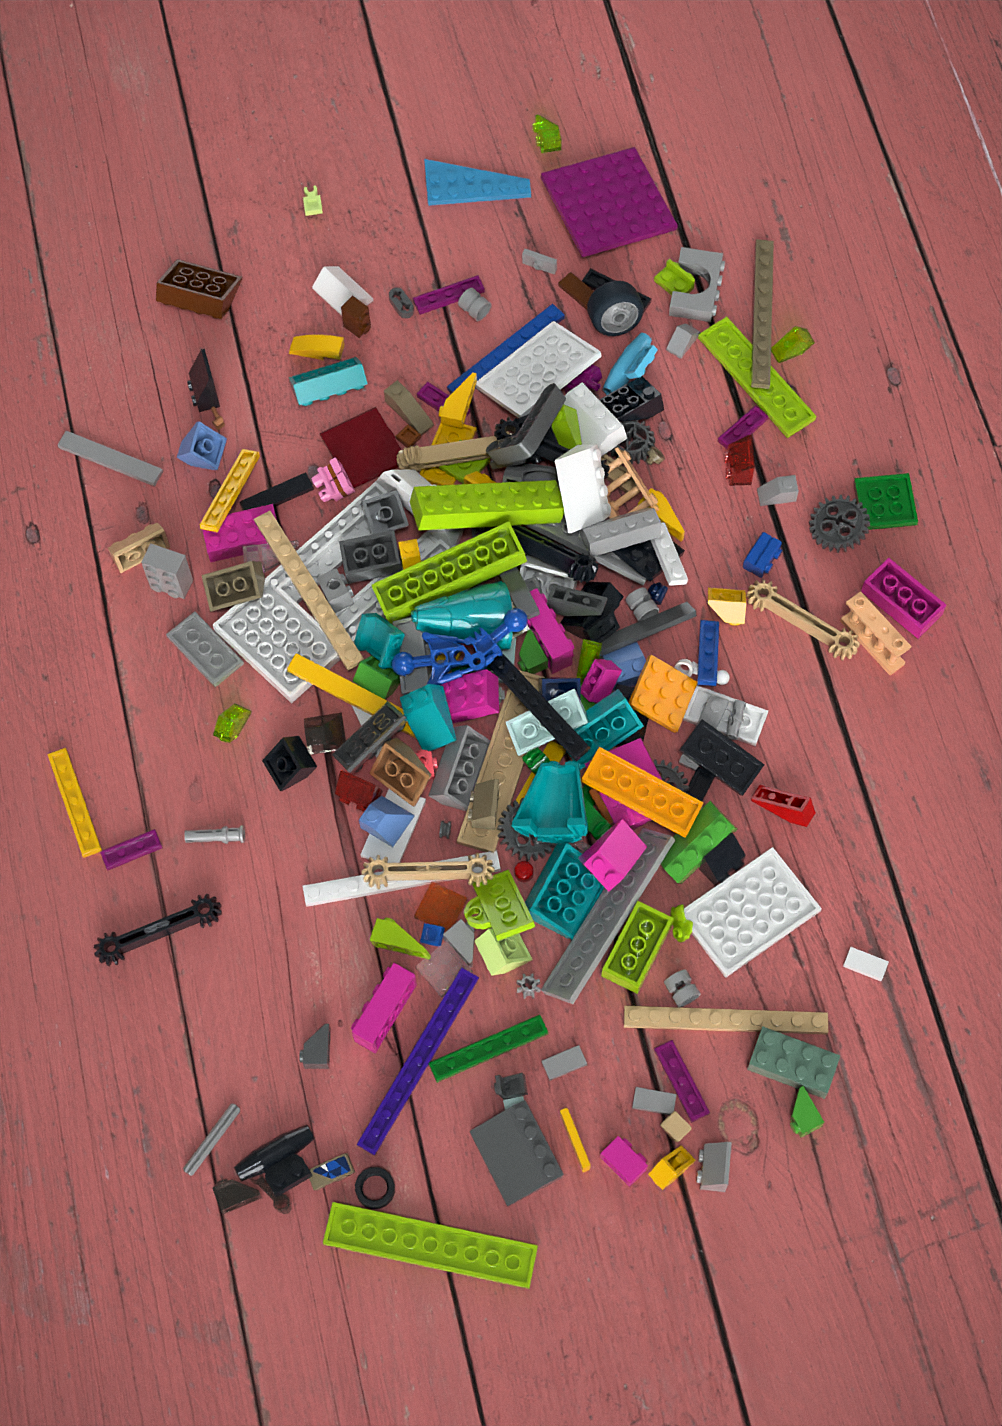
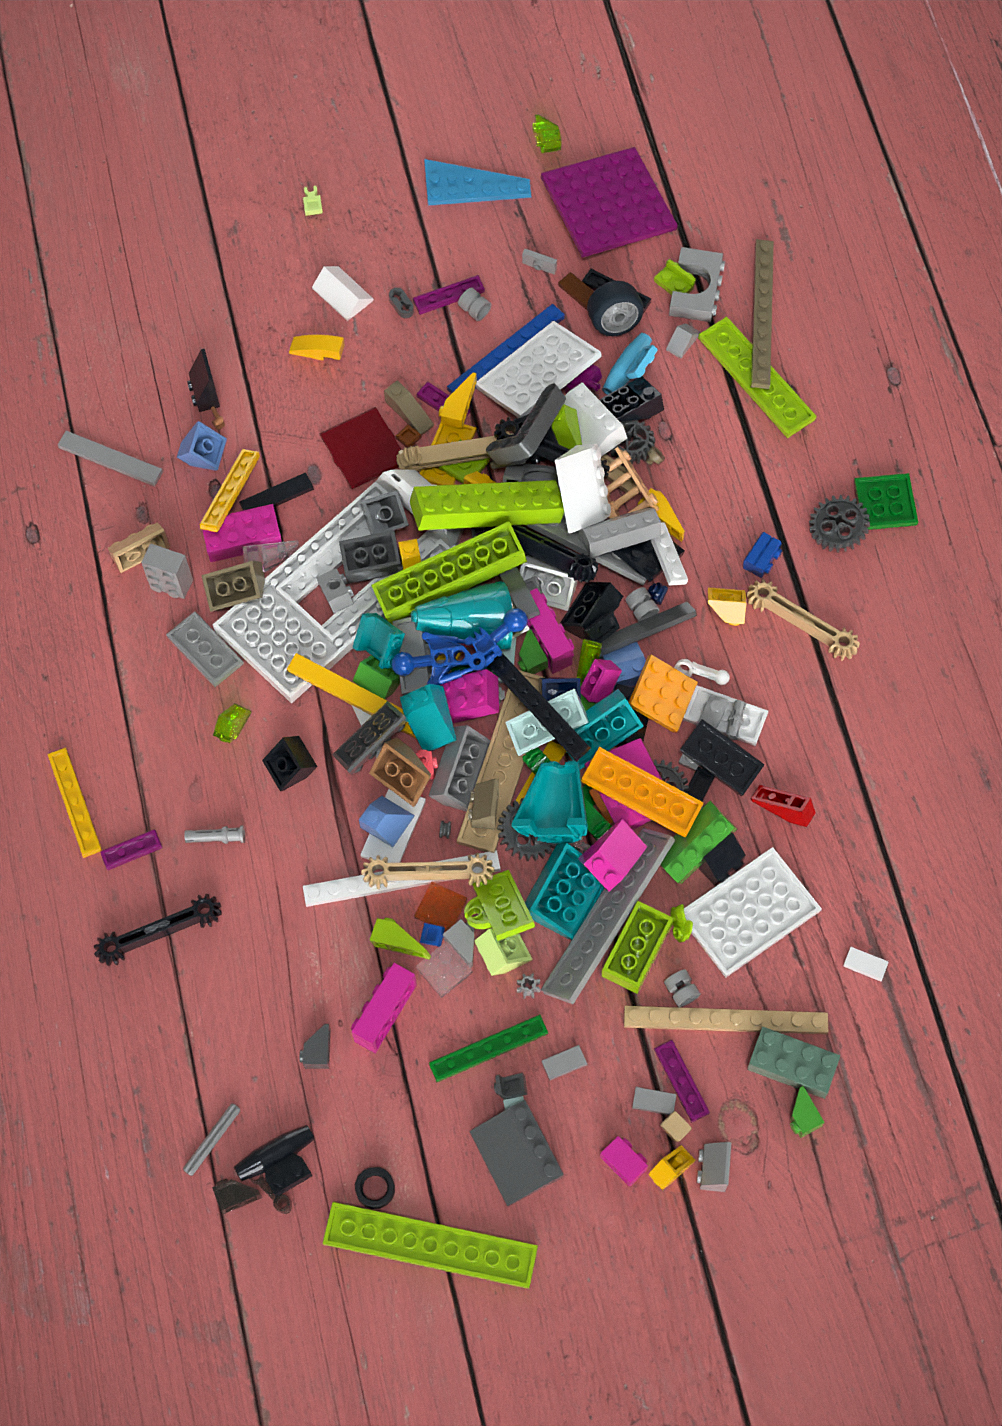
(197, 289): reddish brown slope -> none
(309, 590): tan plate -> none
(324, 733): clear smoke slope -> none
(328, 381): slope -> none
(331, 1171): slope -> none
(335, 481): bright pink hips -> none
(356, 316): reddish brown brick -> none
(356, 791): clear red slope -> none
(417, 1061): dark purple plate -> none
(523, 871): red piece -> none
(575, 602): dark grey slope -> none
(575, 1139): yellow tile -> none
(708, 653): blue tile -> none
(740, 462): clear red slope -> none
(744, 426): magenta tile -> none
(778, 491): light grey slope -> none
(792, 344): clear neon green slope -> none
(875, 633): light nougat fence -> none
(903, 598): dark pink brick -> none

